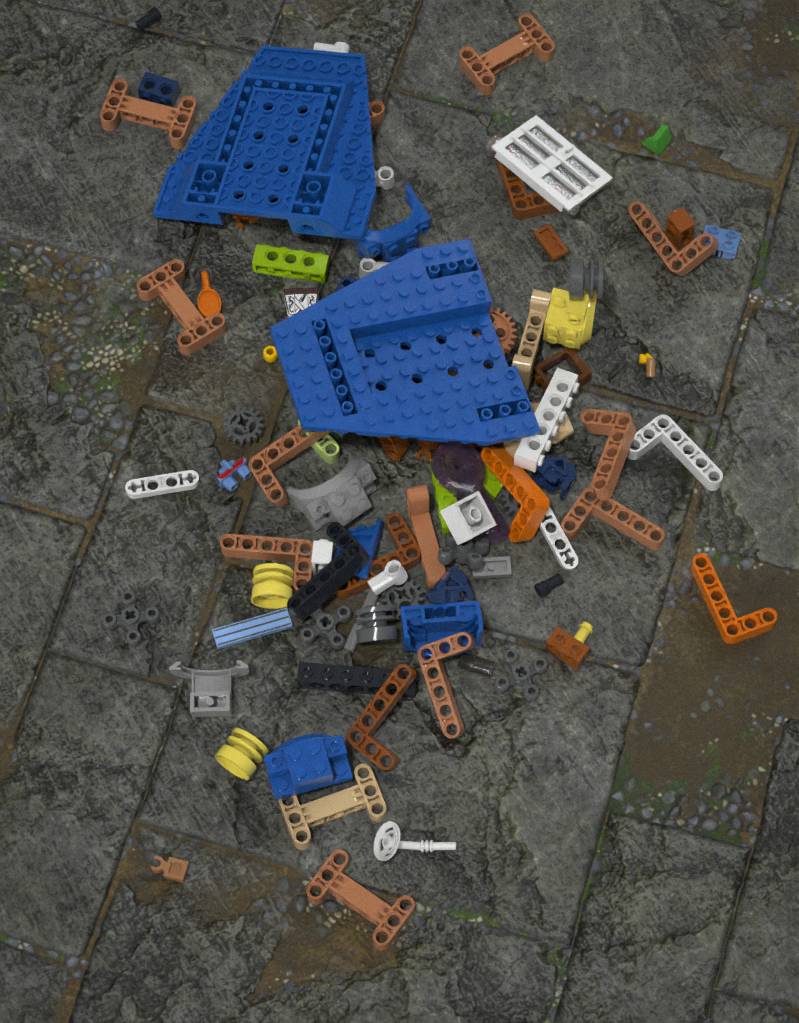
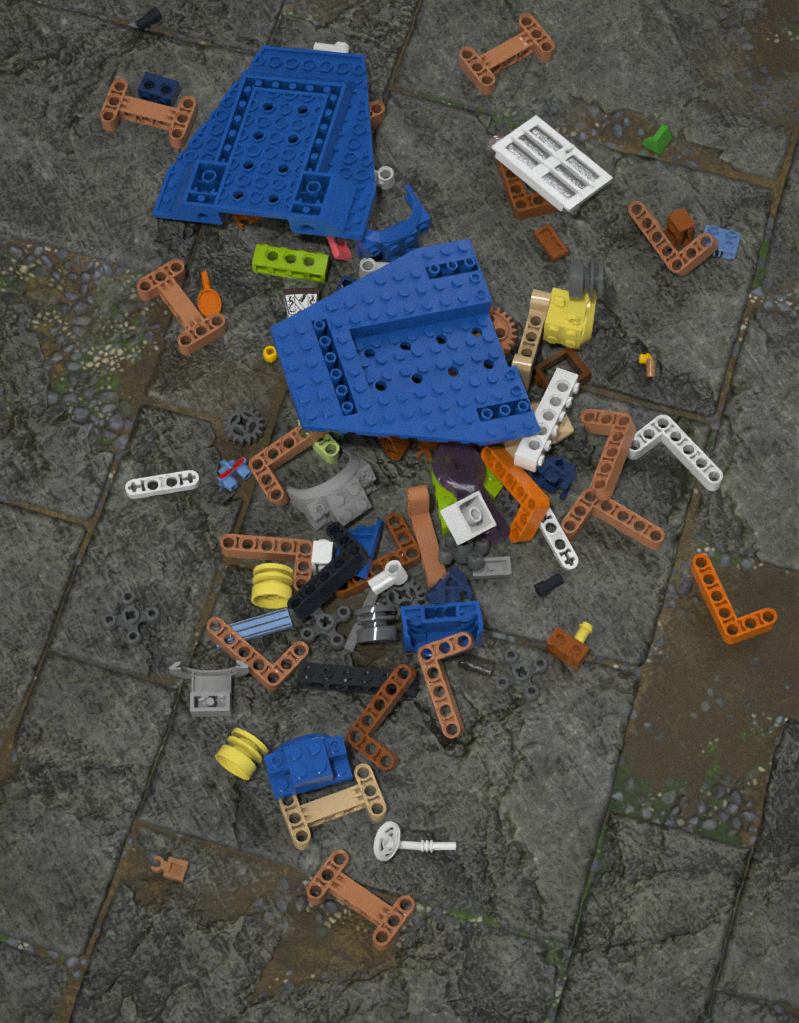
(255, 657): none -> nougat beam
(339, 248): none -> coral plate

